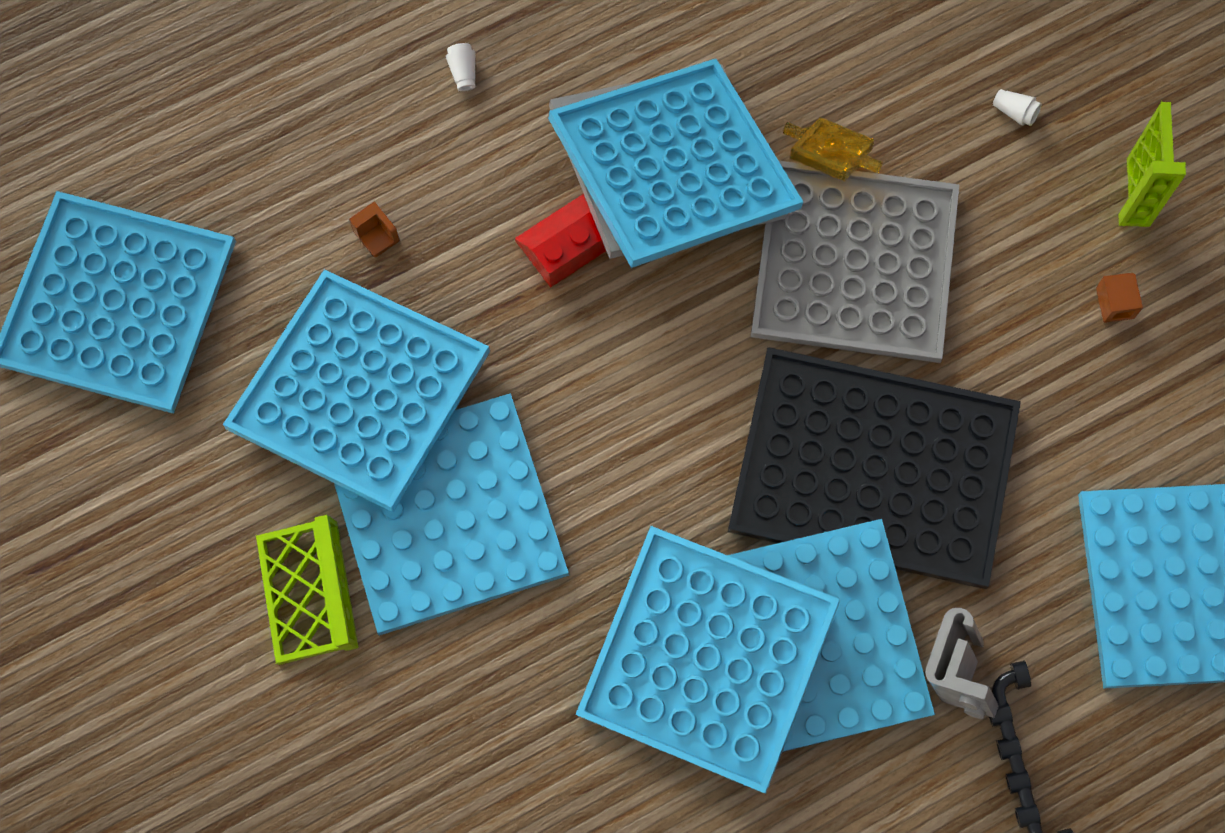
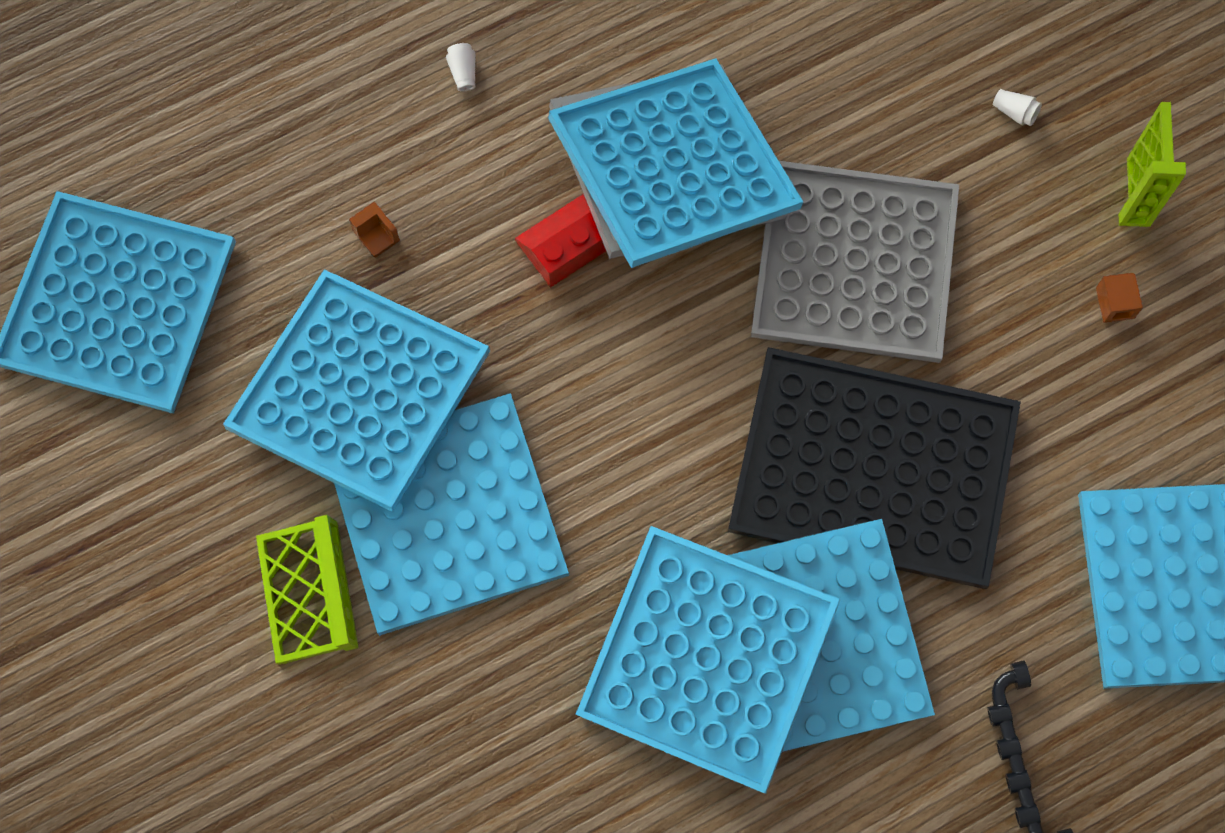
(832, 148): clear yellow plate -> none
(954, 664): light grey piece -> none

